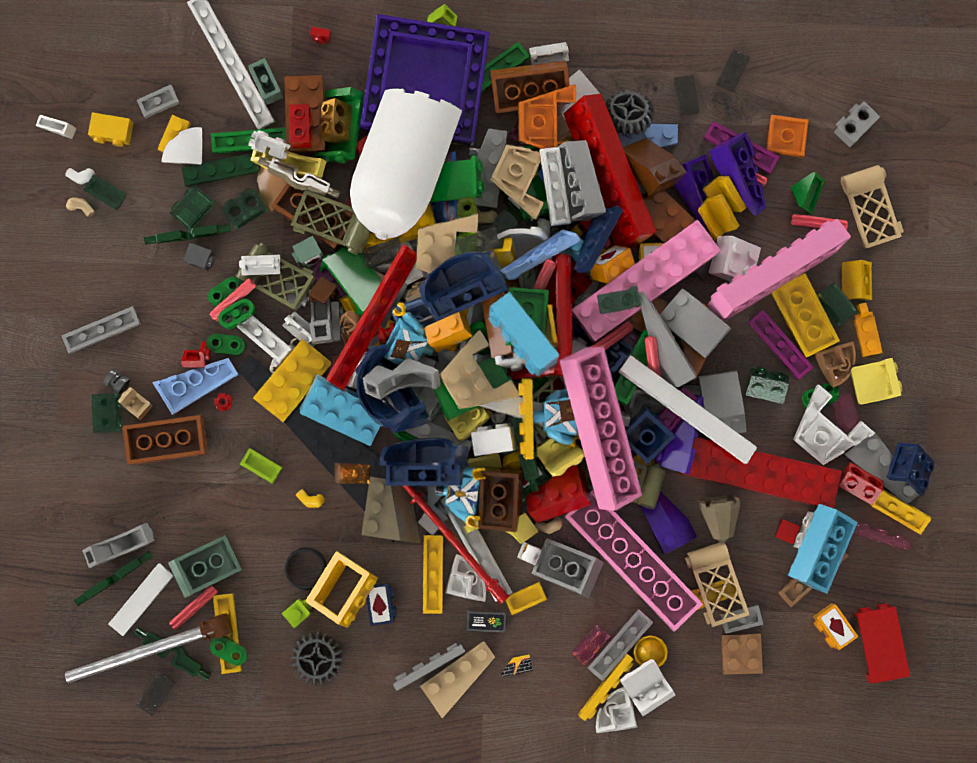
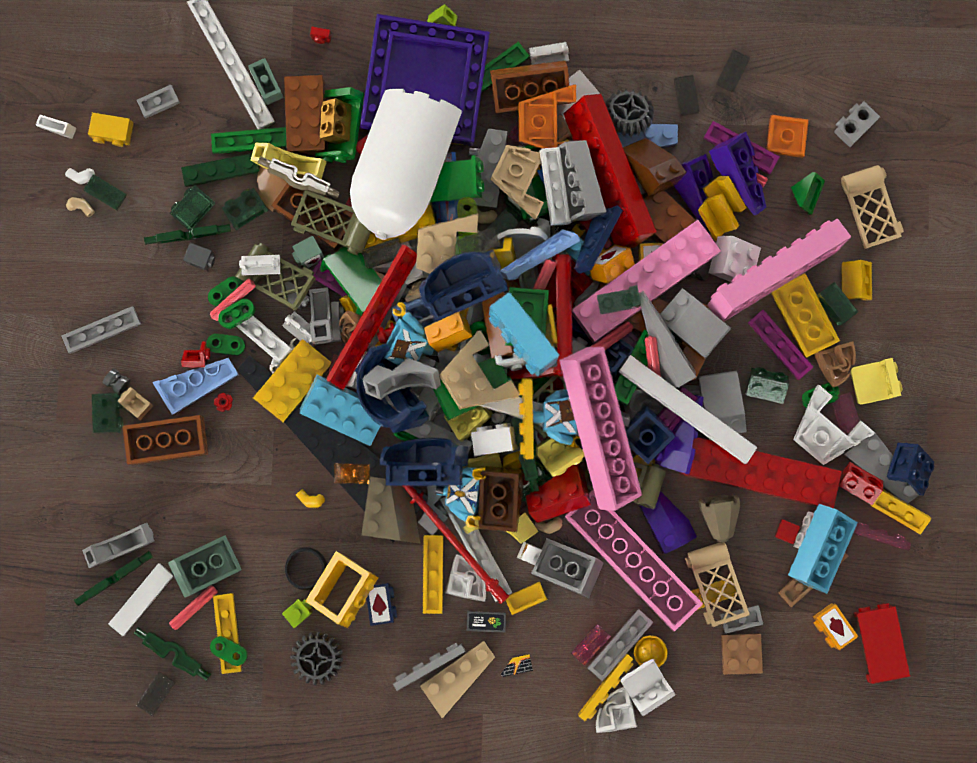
(173, 128): yellow plate -> none
(185, 148): white brick -> none
(217, 627): flat silver piece -> none
(261, 465): lime tile -> none
(276, 145): white hinge -> none
(300, 126): red brick -> none
(323, 291): reddish brown panel -> none
(811, 221): coral axle -> none
(867, 331): light orange hinge -> none

